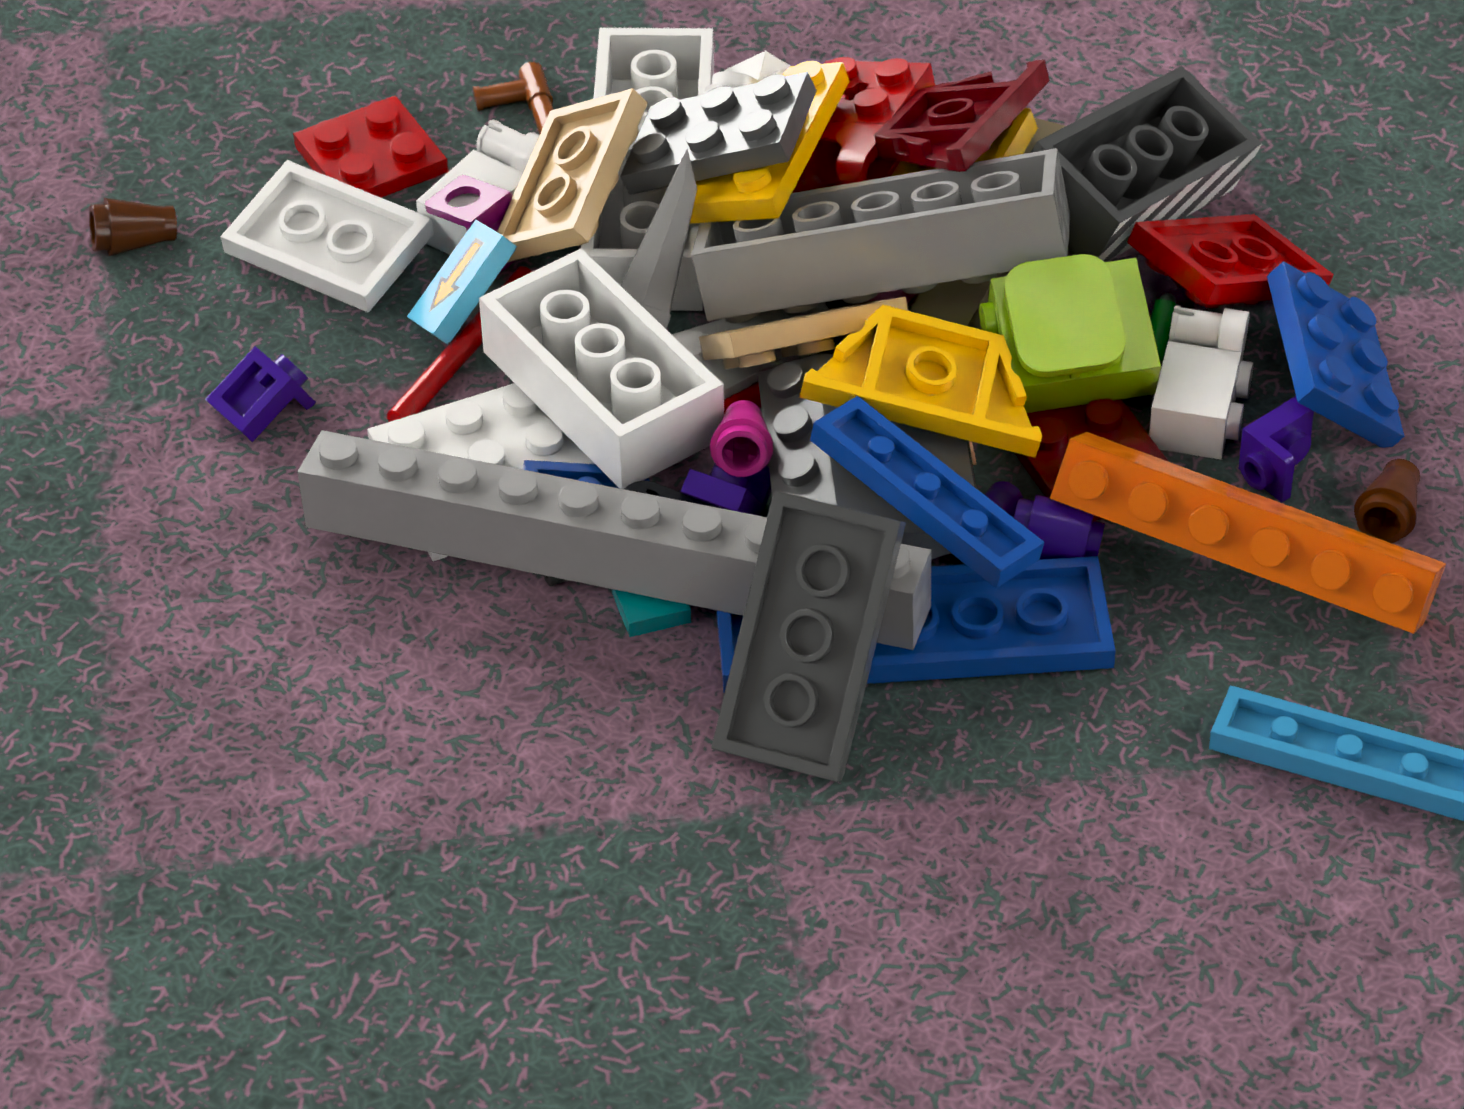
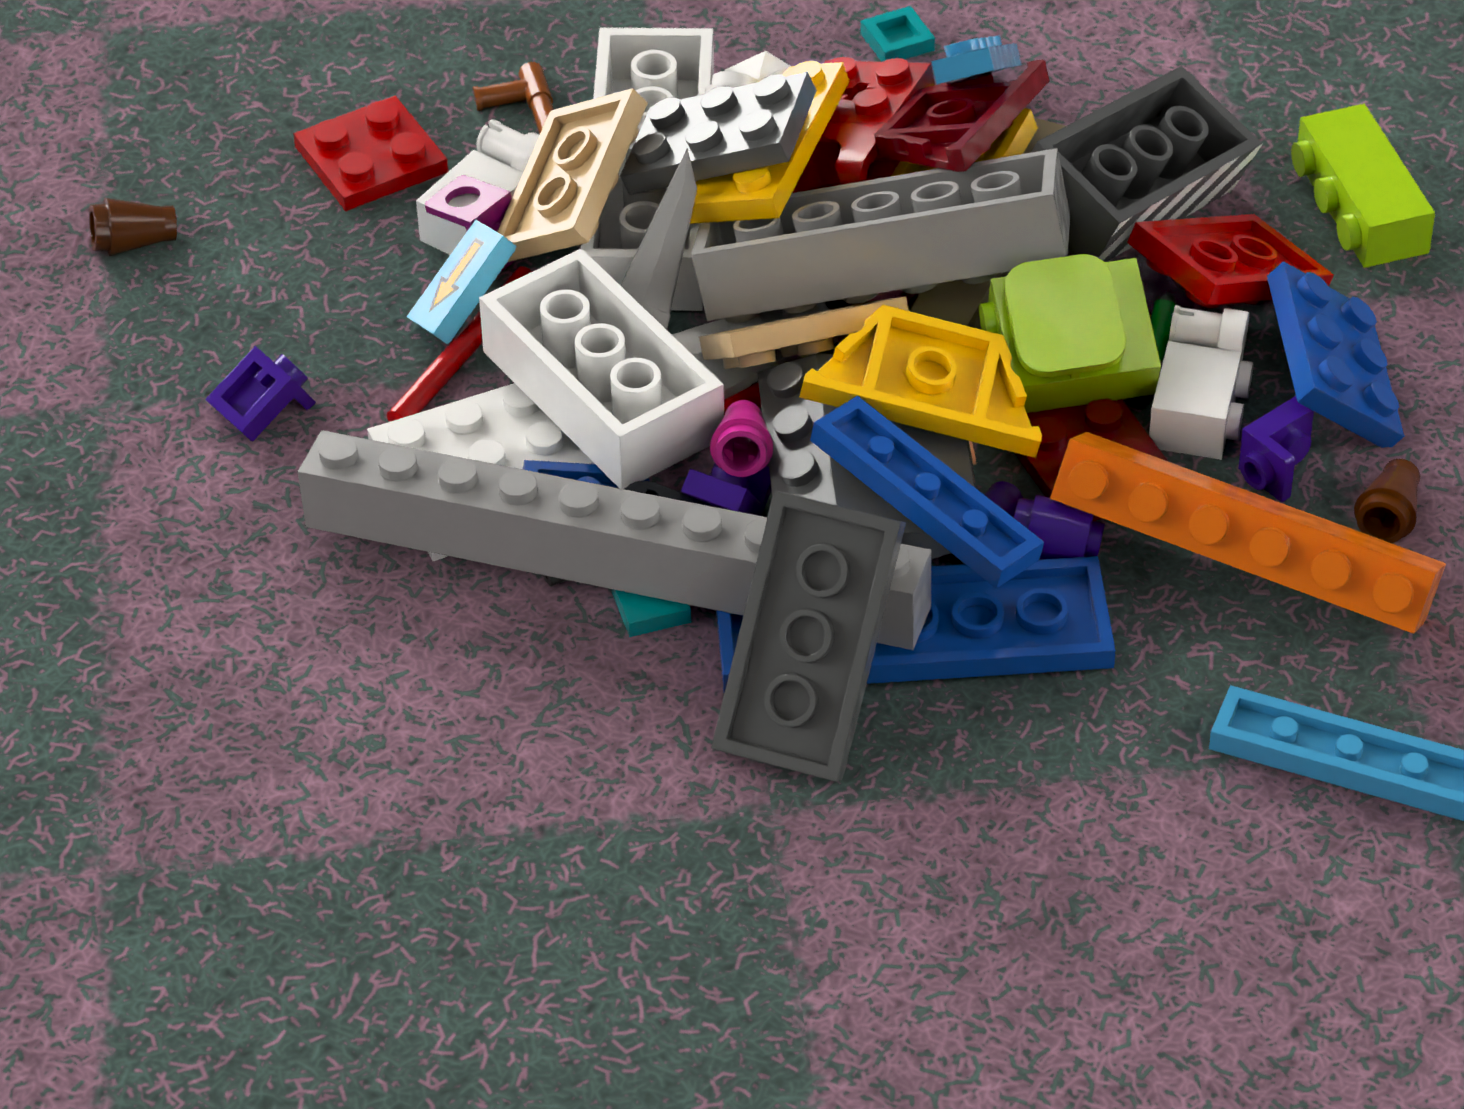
(327, 235): white plate -> none
(897, 34): none -> teal tile
(975, 58): none -> dark azure plate
(1363, 186): none -> lime brick

